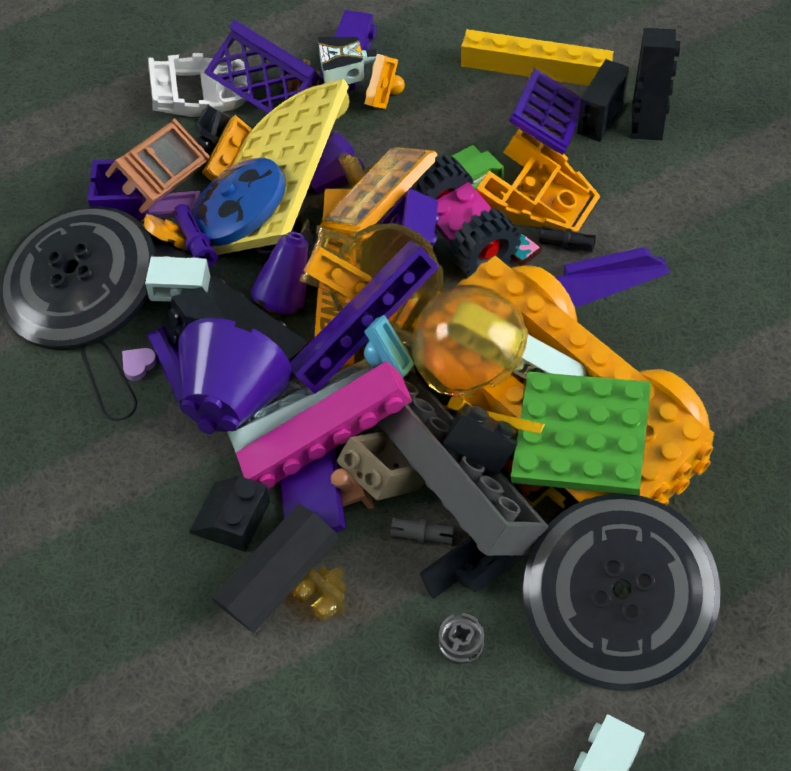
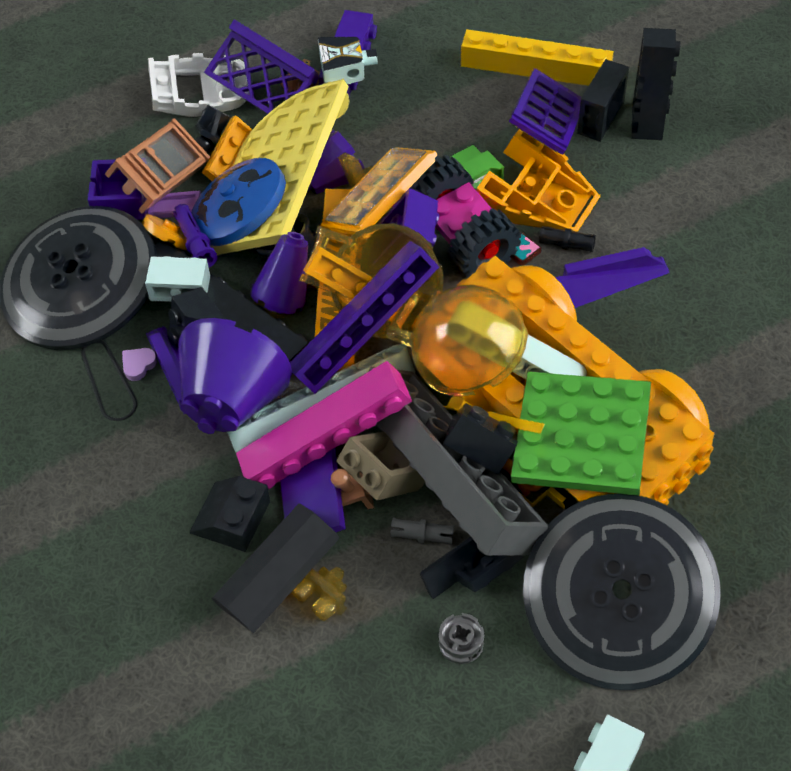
(383, 82): light orange plate -> none
(386, 346): medium azure tile -> none

